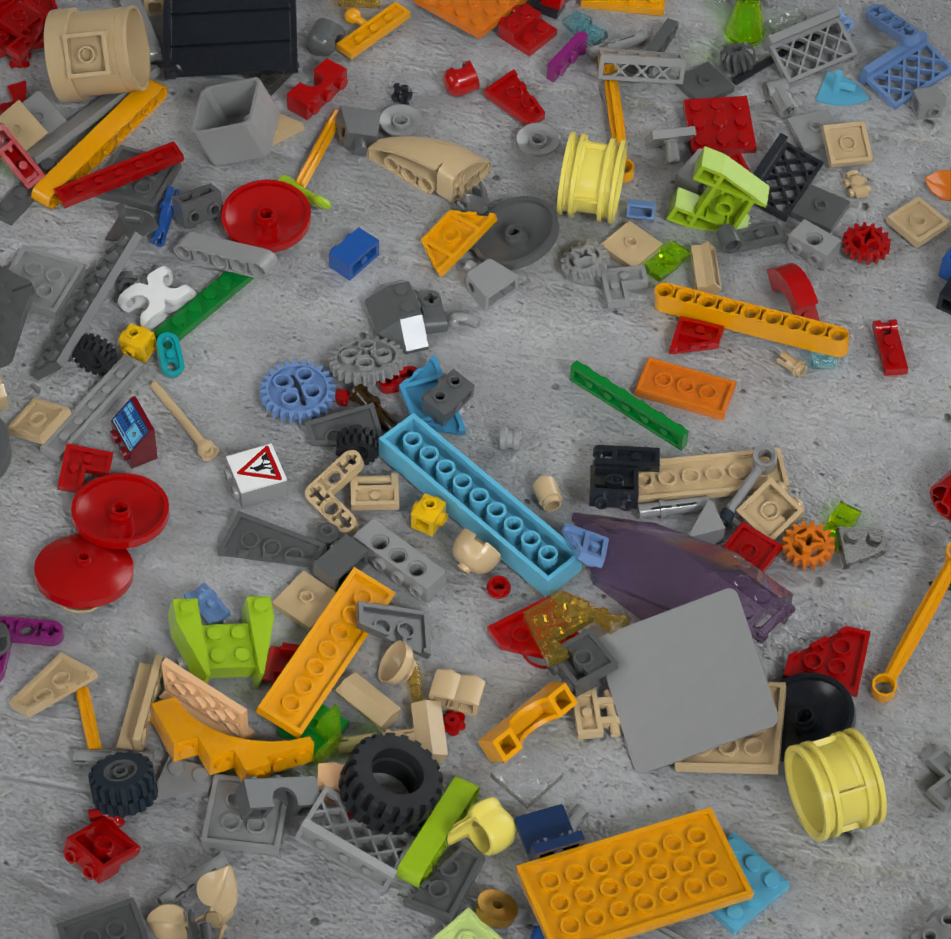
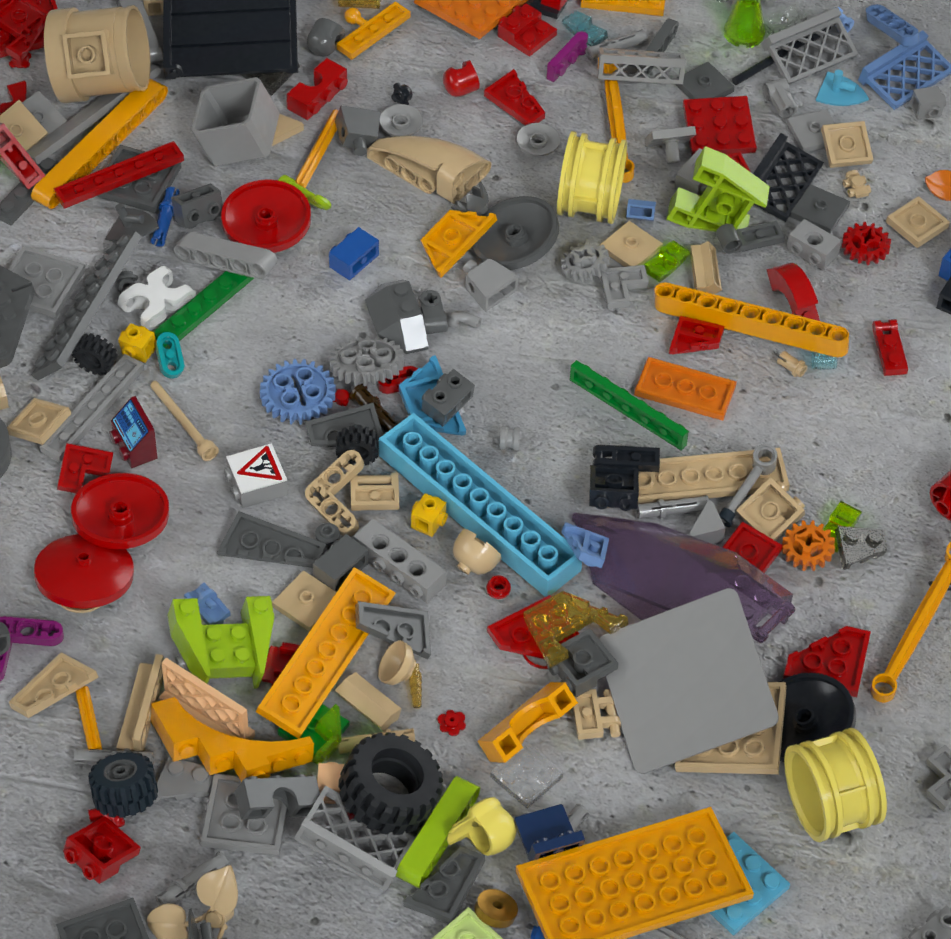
(430, 728): tan piece -> none
(457, 691): tan brick -> none
(547, 493): tan brick -> none
(738, 58): dark grey gear -> none

